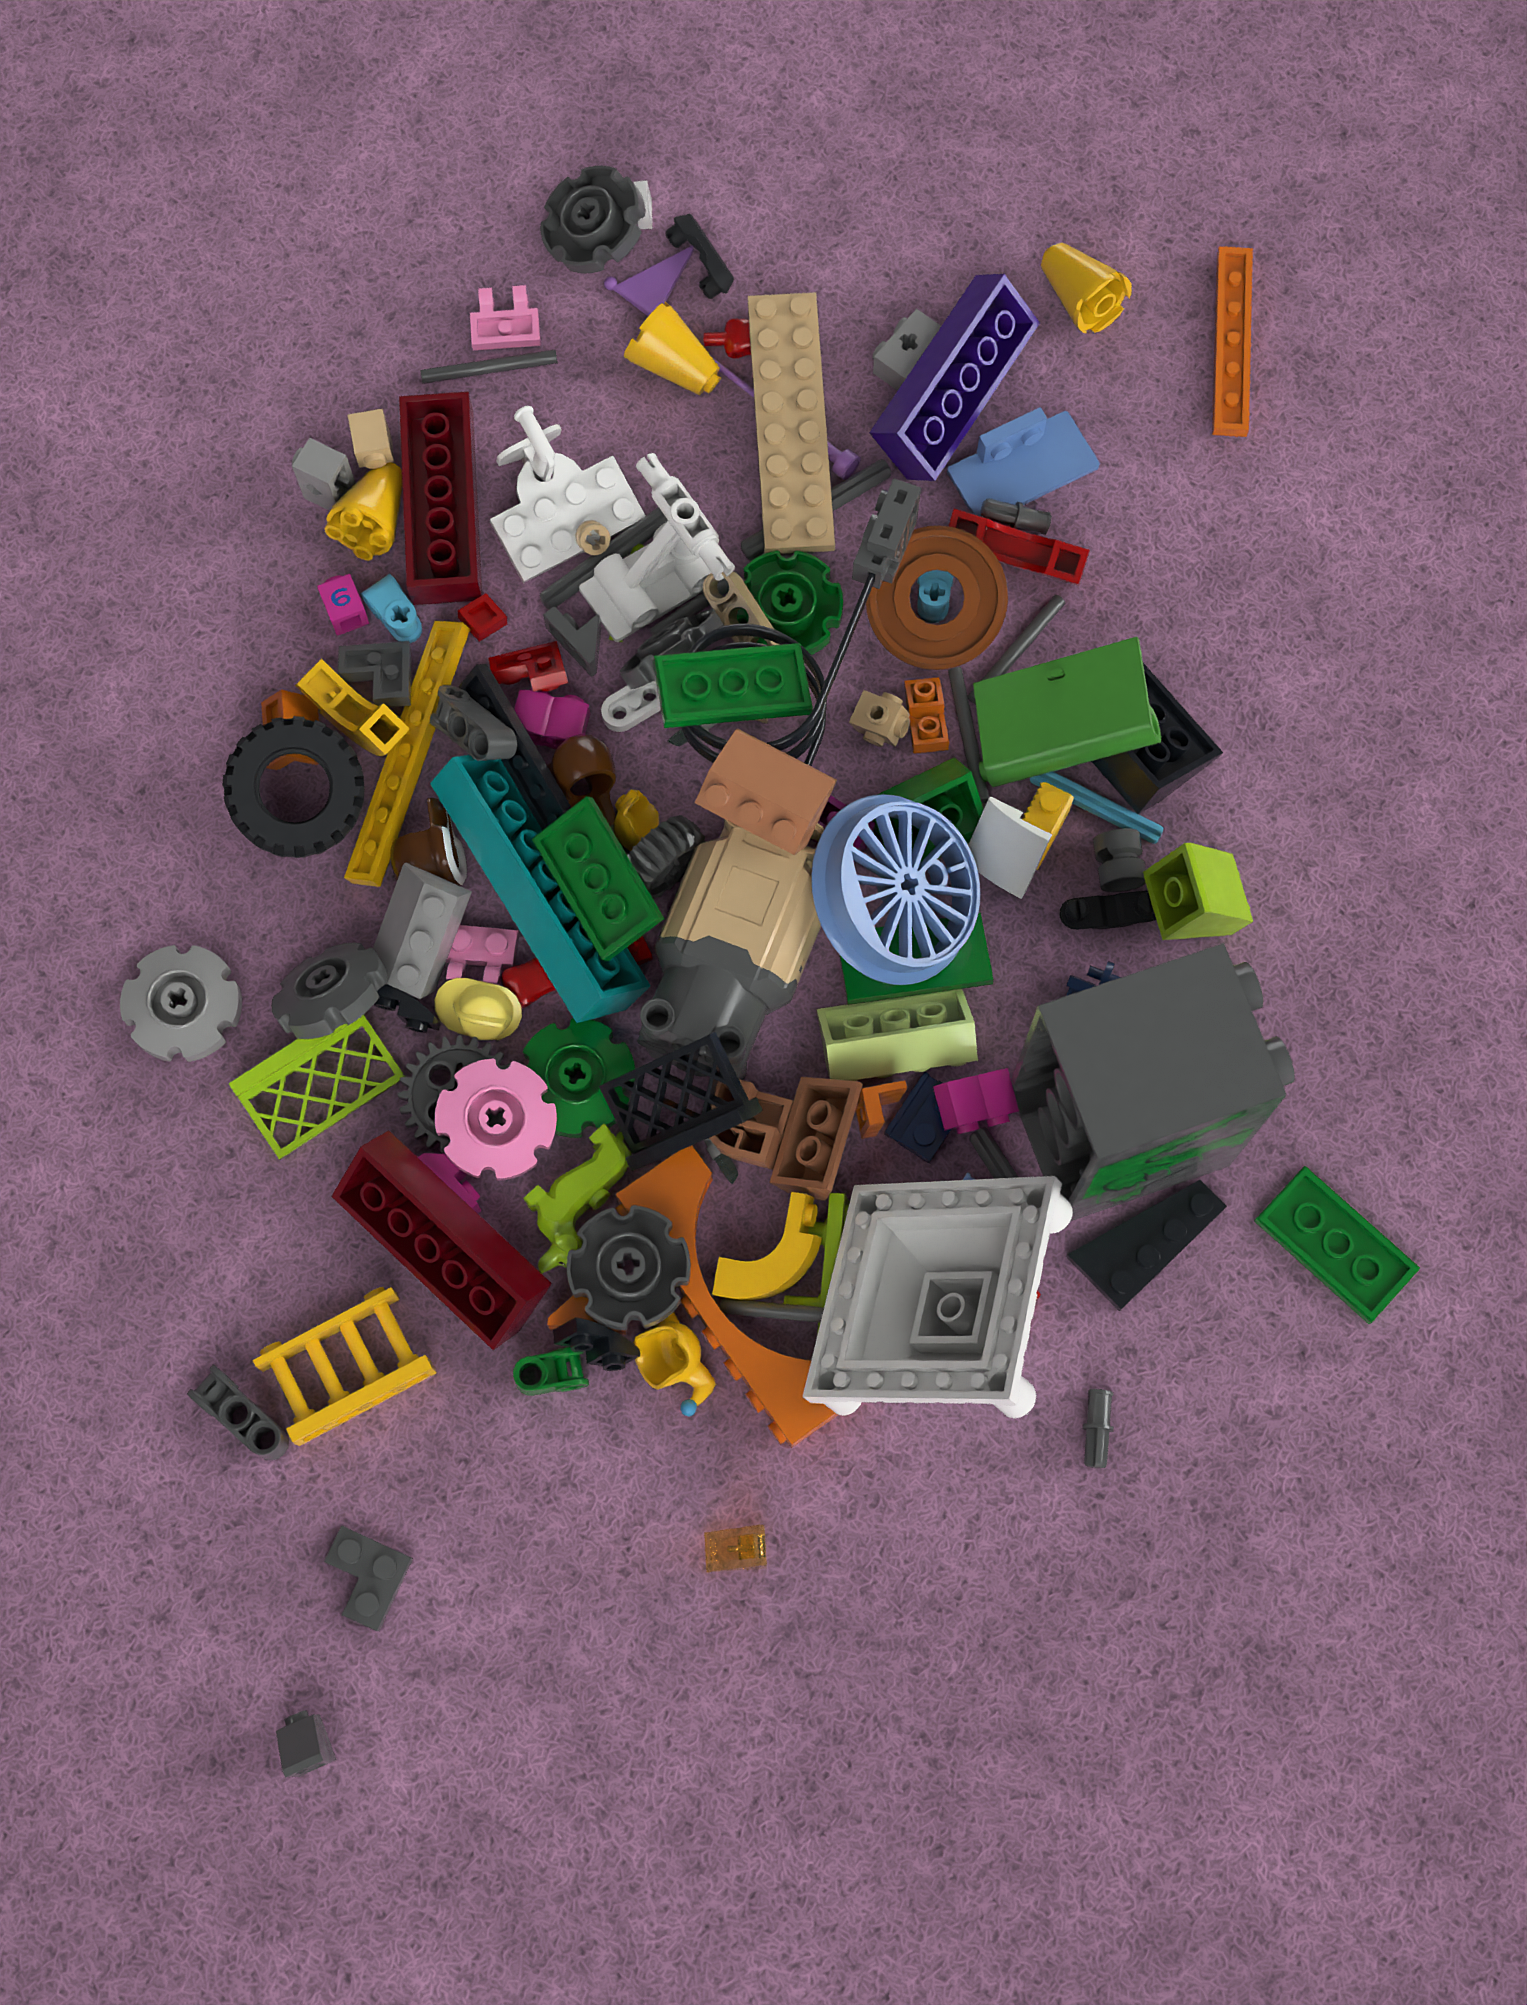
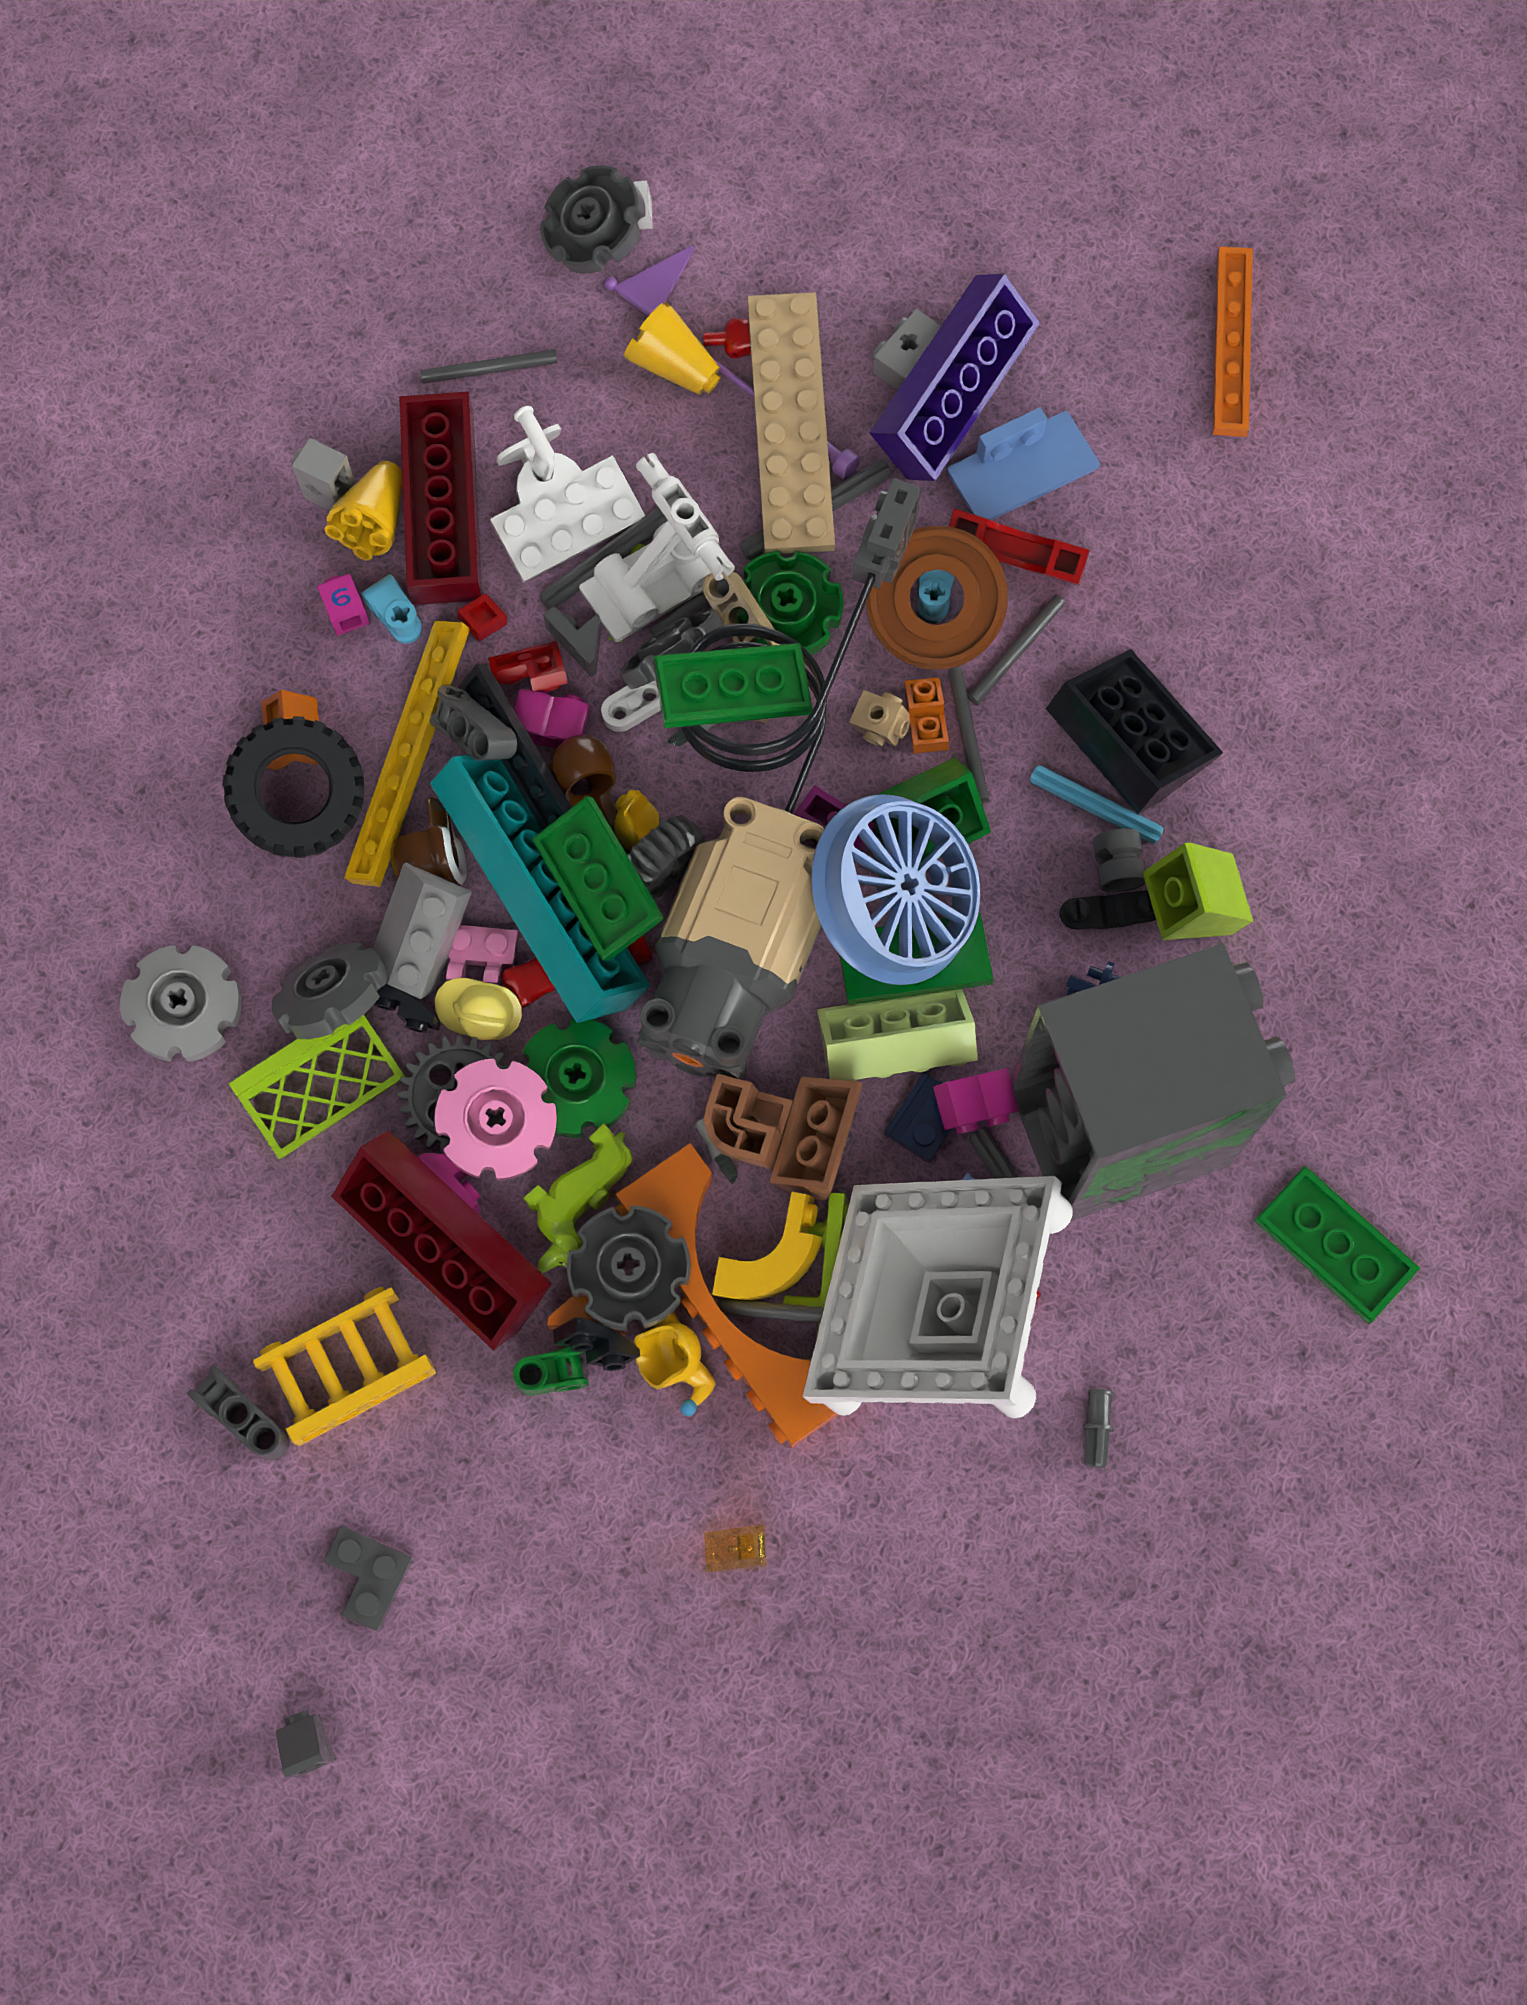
(363, 722): yellow arch -> none
(371, 438): tan slope -> none
(384, 664): dark grey plate -> none
(504, 328): bright pink plate -> none
(601, 545): tan bush -> none
(683, 1133): black fence -> none
(688, 230): black piece -> none
(766, 792): nougat slope -> none
(869, 1109): orange panel -> none
(1007, 847): white slope -> none
(1016, 515): dark grey axle -> none
(1048, 811): yellow brick -> none
(1064, 713): bright green door -> none
(1085, 287): yellow cone -> none
(1141, 1247): black wing -> none

